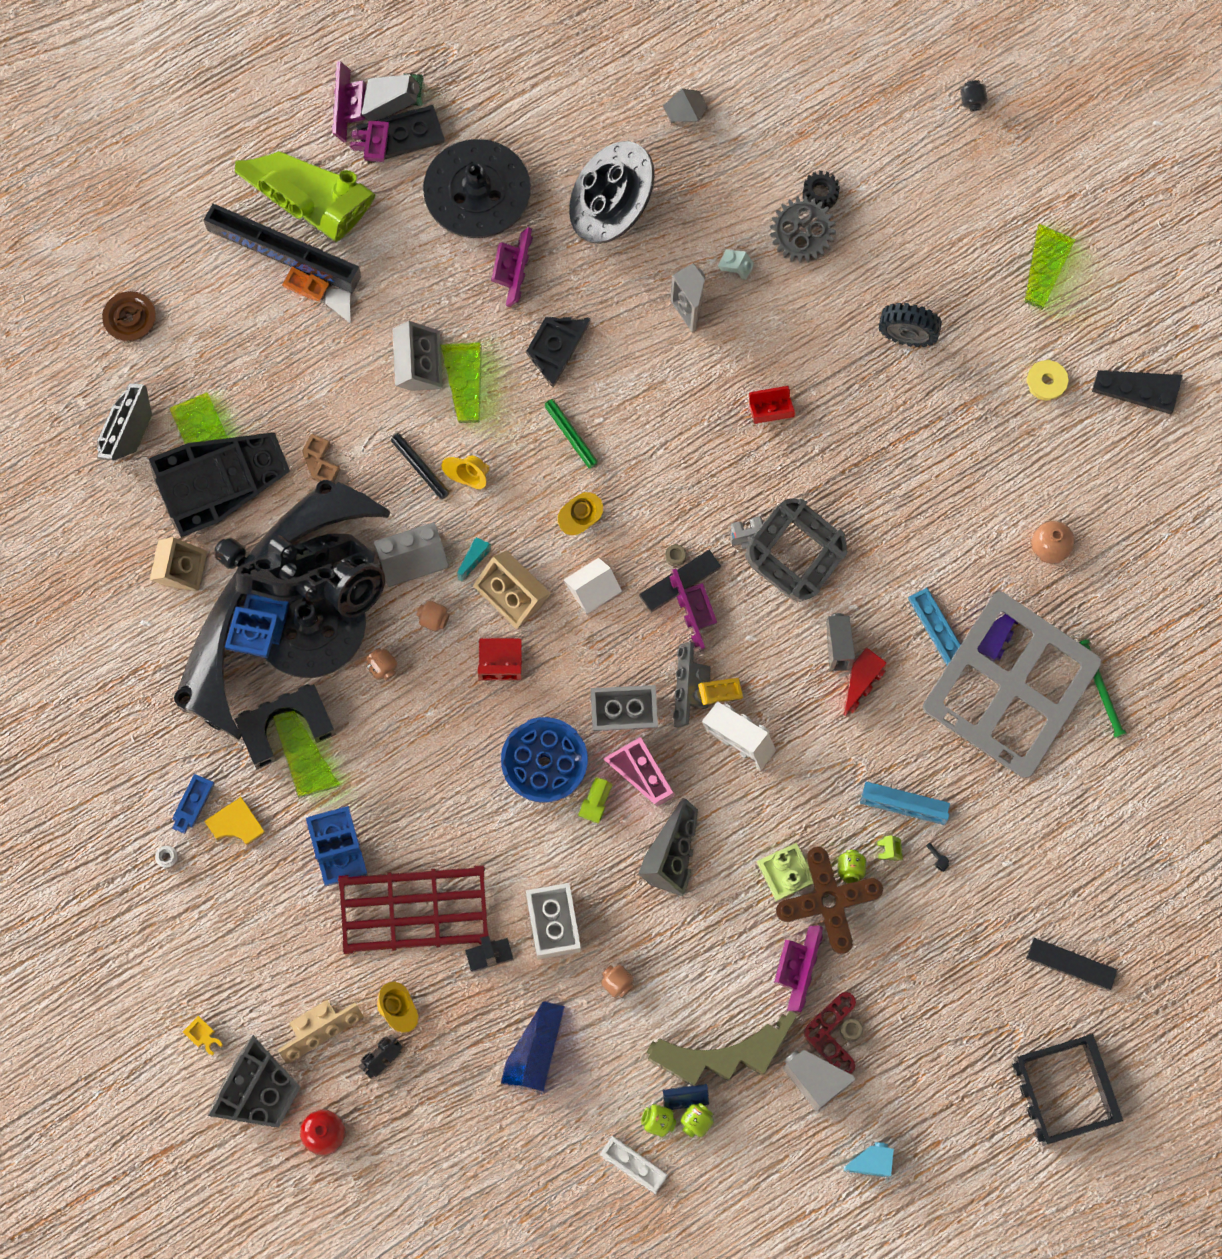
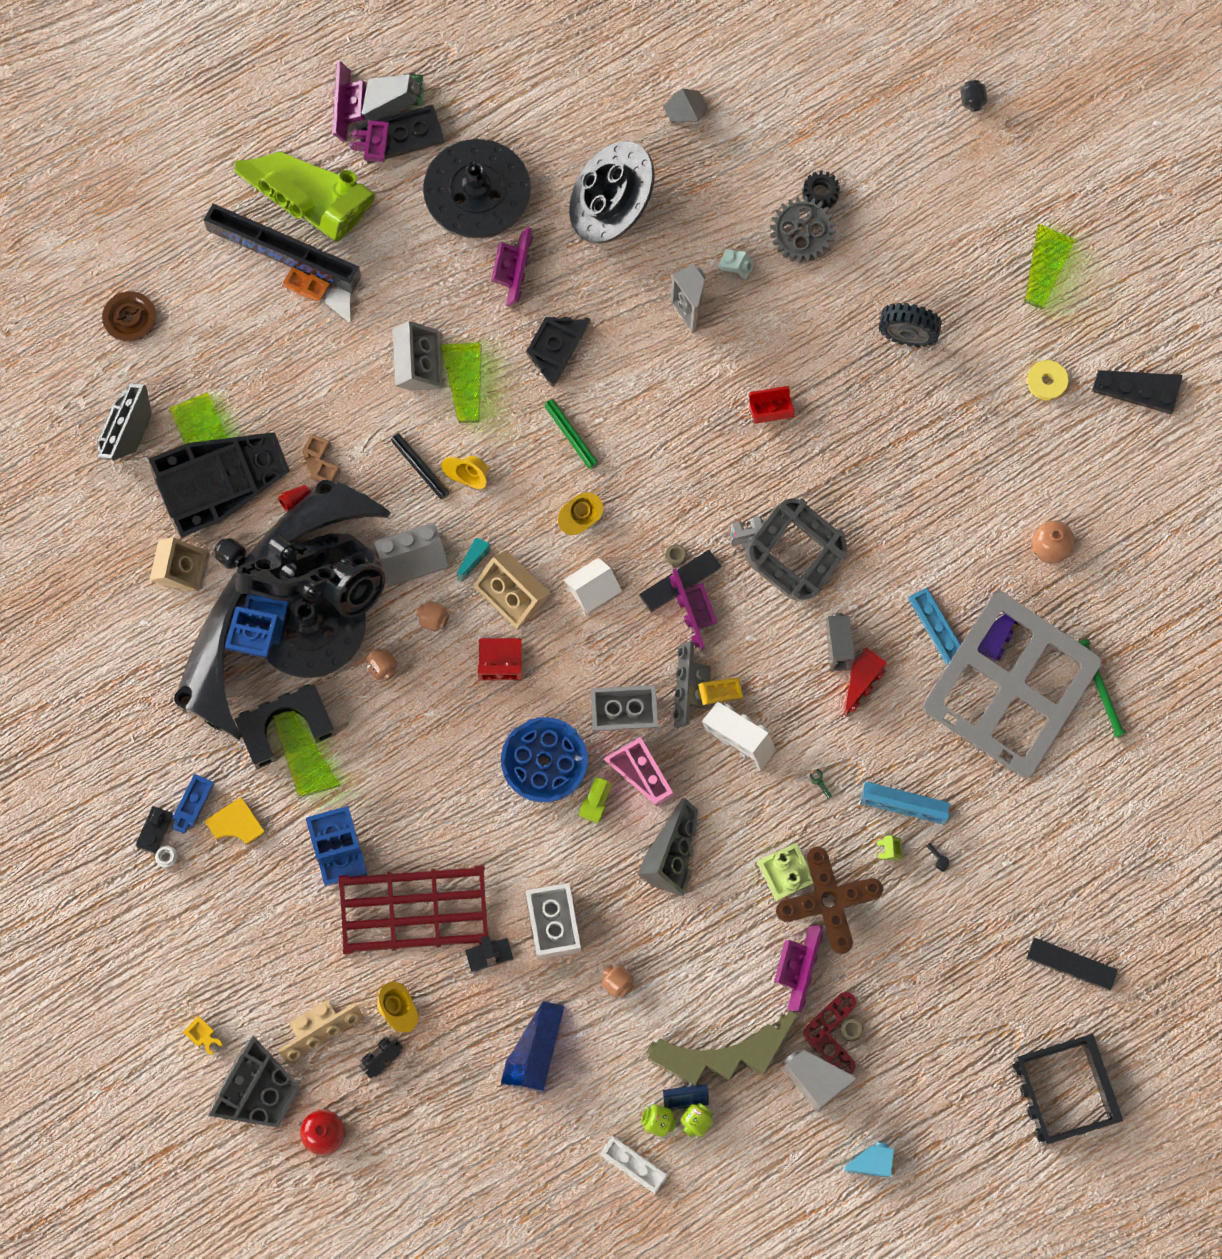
(154, 830): none -> black hinge
(292, 497): none -> red cone
(819, 781): none -> clear green hand
(851, 866): lime head -> none

